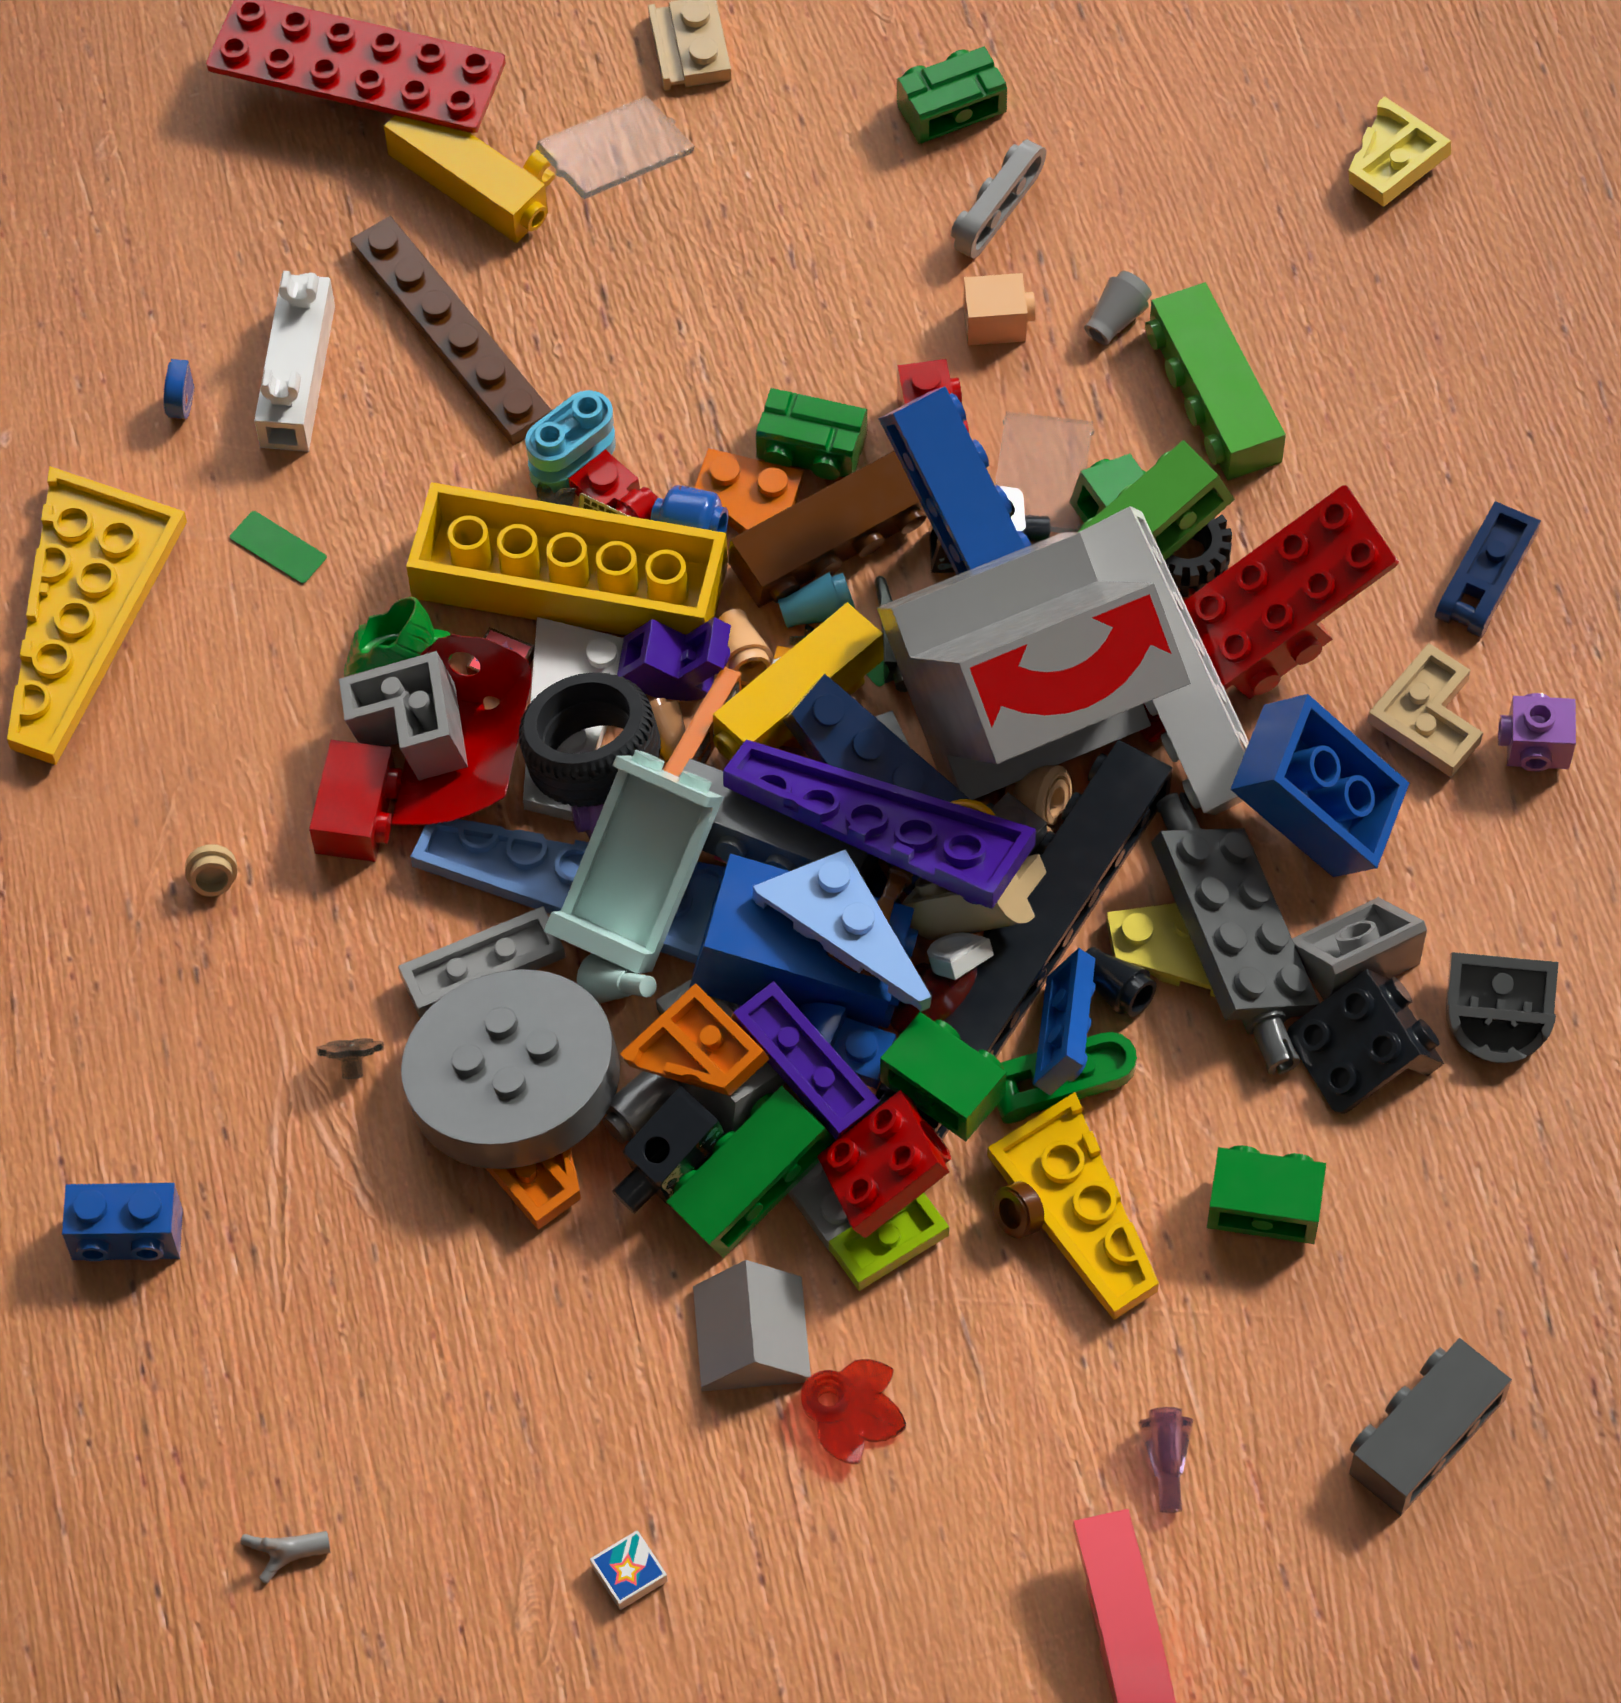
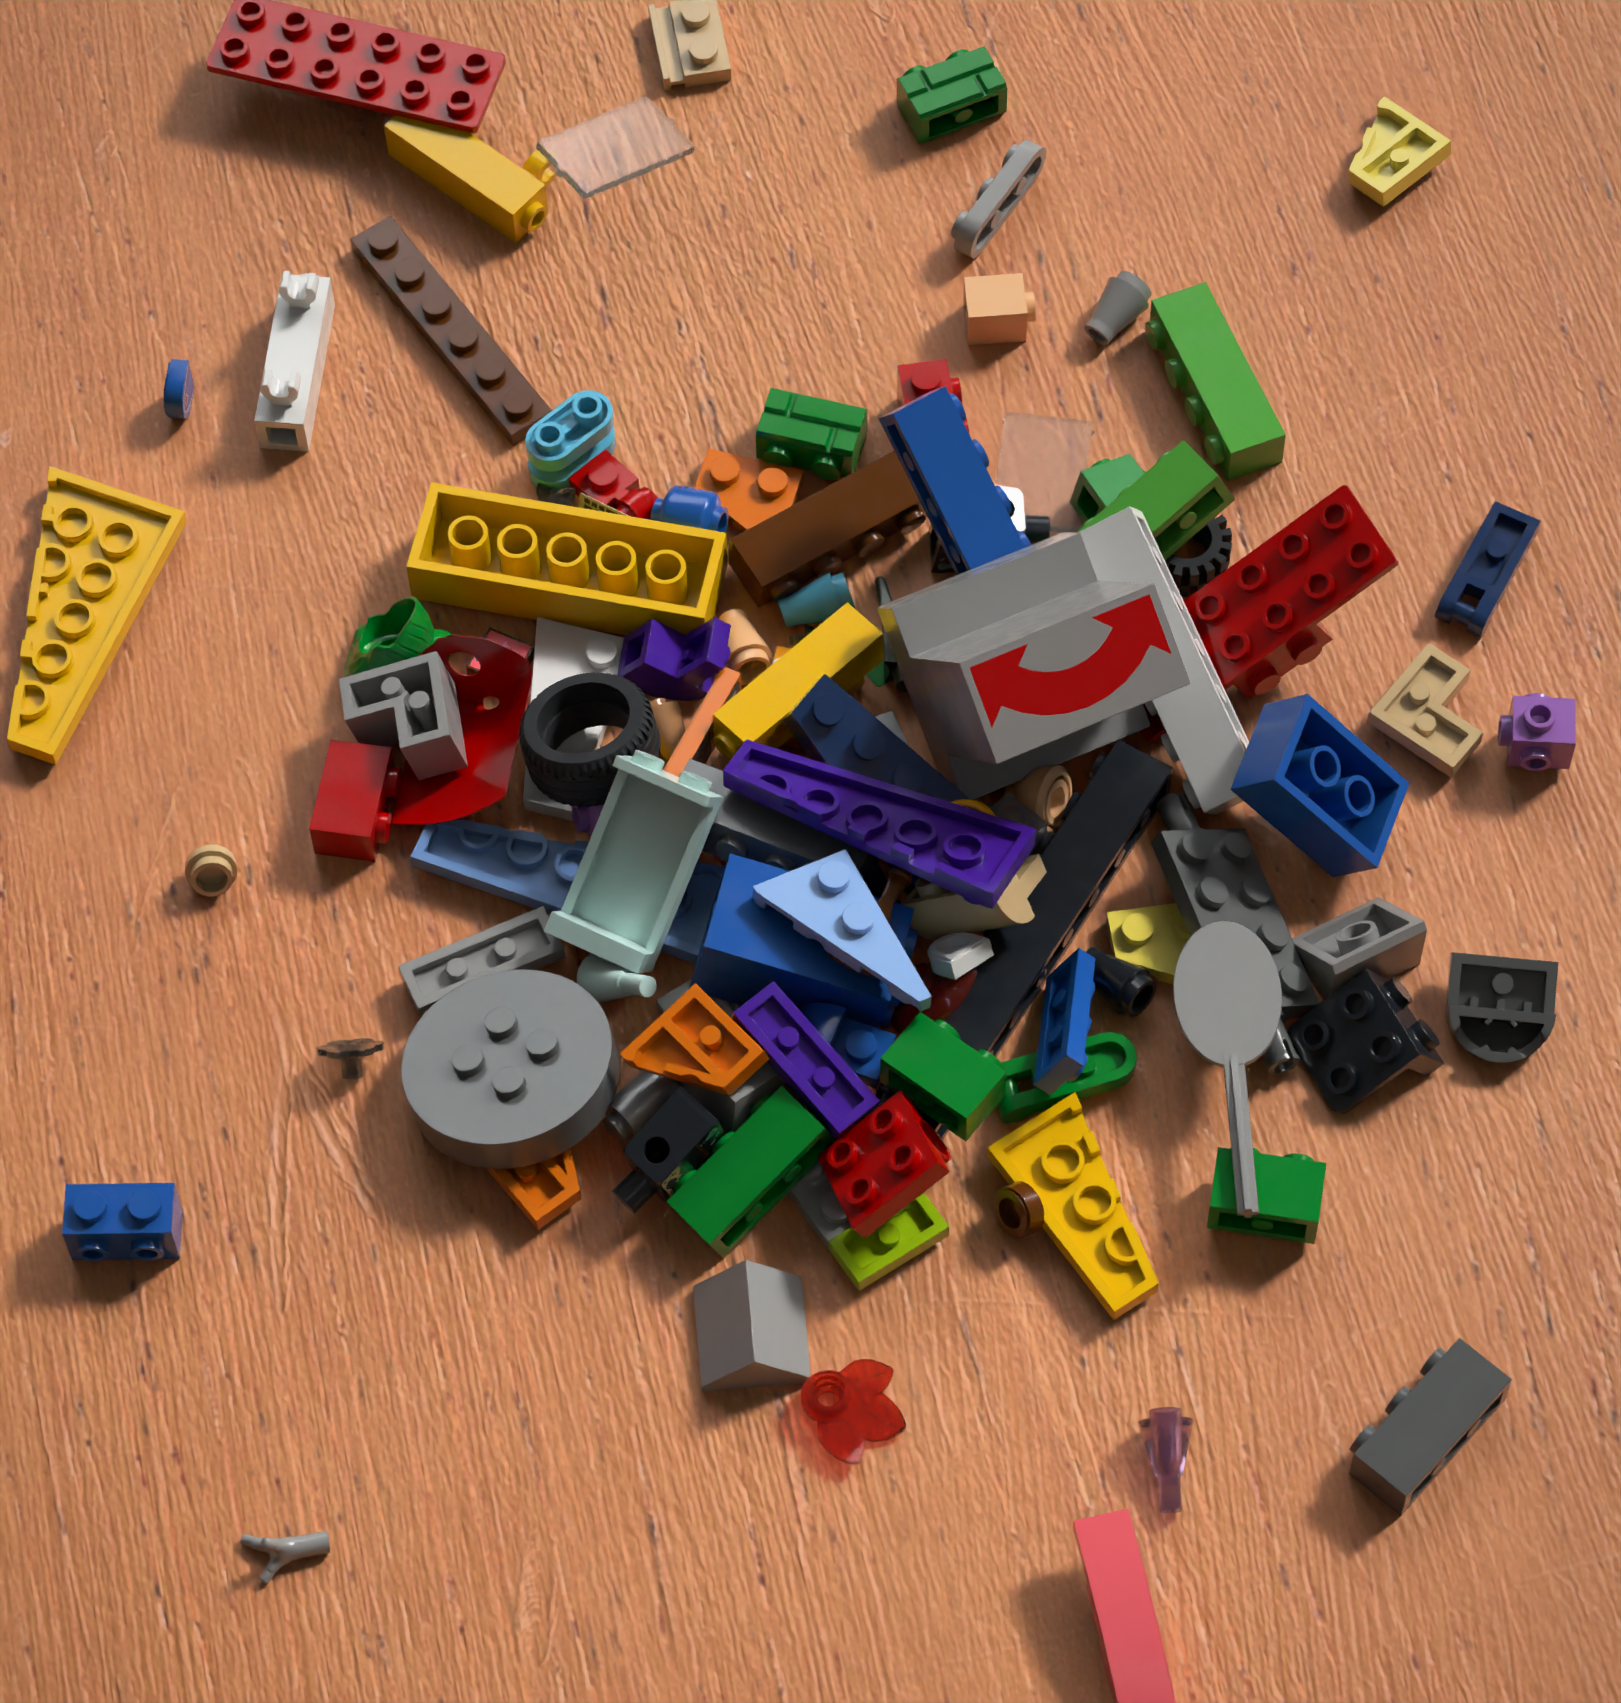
(278, 546): green sticker -> none
(628, 1570): tile -> none
(1230, 1014): none -> light grey piece

